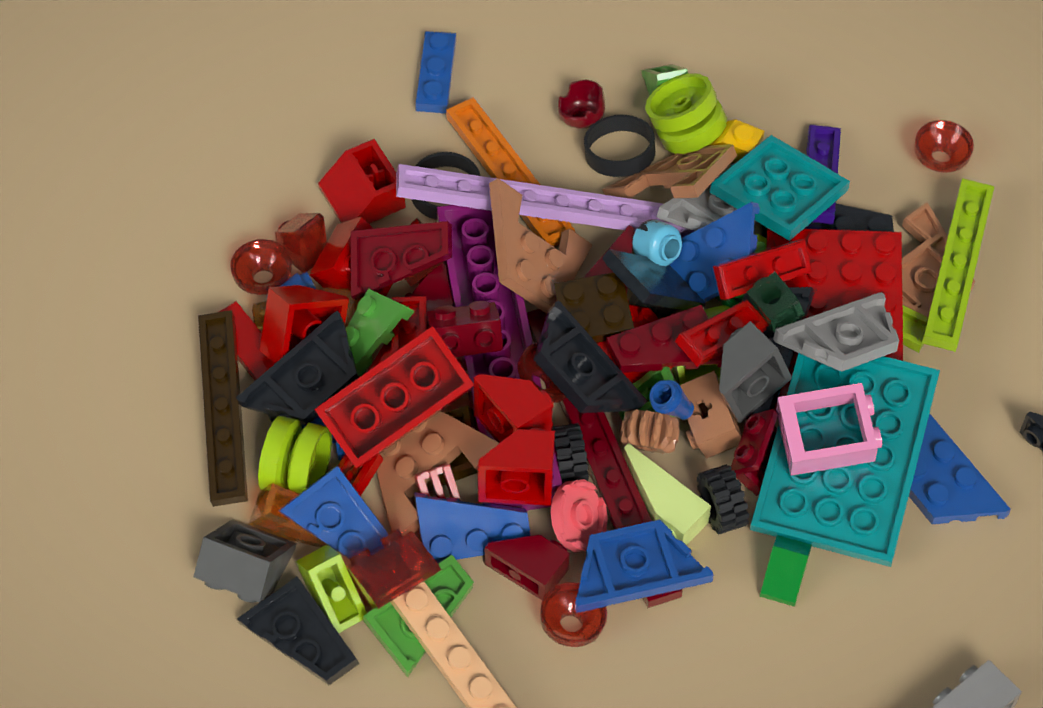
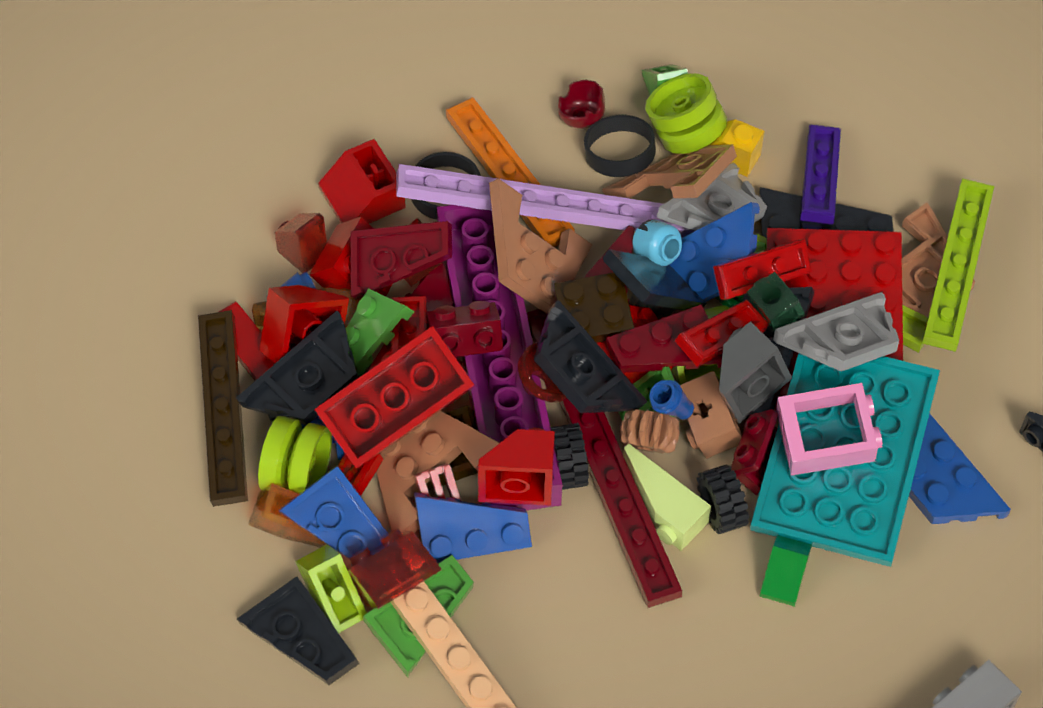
(243, 560): dark grey slope -> none
(257, 257): clear red piece -> none
(436, 72): blue plate -> none
(510, 405): red slope -> none
(529, 562): dark red slope -> none
(561, 603): clear red piece -> none
(577, 514): coral tile -> none
(636, 565): blue wing -> none
(783, 183): teal plate -> none
(946, 138): clear red piece -> none

